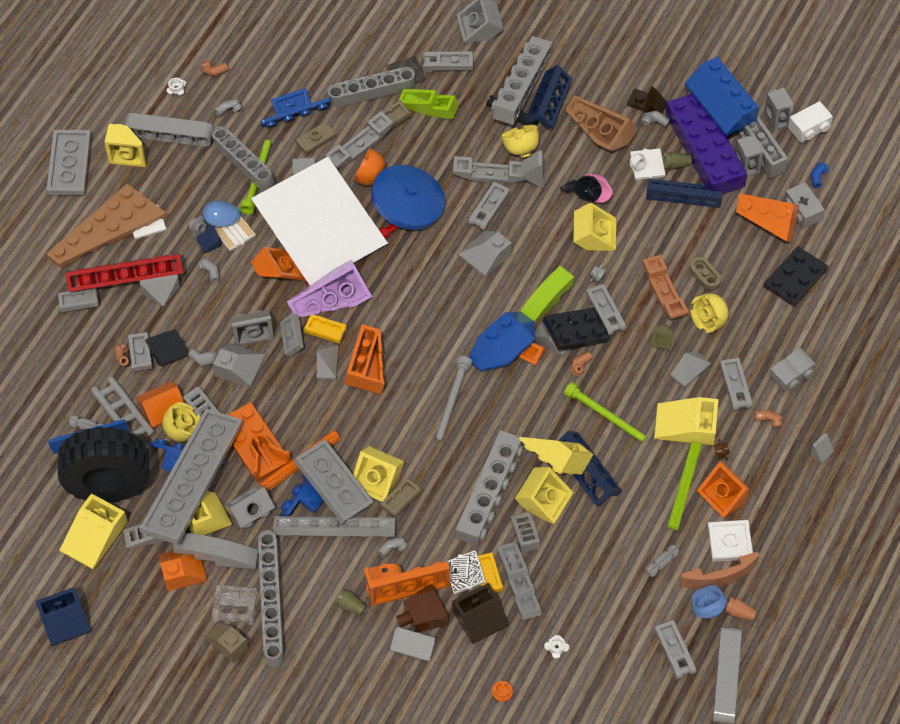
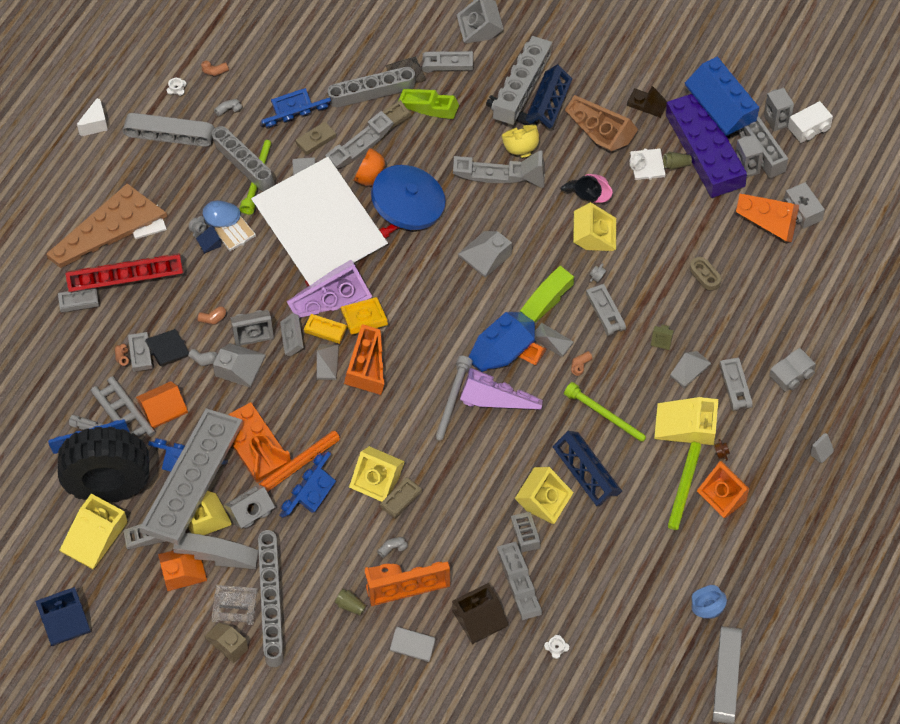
(69, 162): light grey plate -> none
(93, 120): none -> white slope
(124, 146): light yellow slope -> none
(160, 288): light grey slope -> none
(180, 422): light yellow cylinder -> none
(195, 398): light grey slope -> none
(207, 264): light grey arm -> none
(213, 317): none -> nougat arm
(276, 264): orange slope -> none
(333, 481): light grey plate -> none
(333, 527): light grey plate -> none
(364, 312): none -> yellow plate
(423, 611): reddish brown torso -> none
(465, 572): white piece -> none
(484, 392): none -> lavender wedge
(489, 206): light grey plate -> none
(490, 572): yellow tile -> none
(502, 691): orange plate -> none
(504, 444): light grey brick -> none
(563, 456): light yellow slope -> none
(576, 329): black plate -> none
(654, 116): light grey arm -> none
(662, 560): light grey axle -> none
(663, 287): nougat slope -> none
(674, 649): light grey plate -> none
(682, 193): dark blue fence -> none
(697, 580): nougat slope -> none
(709, 312): light yellow cylinder -> none
(729, 540): white tile -> none
(737, 608): nougat cone -> none
(769, 415): nougat arm -> none
(795, 276): black plate -> none
(818, 170): blue arm -> none

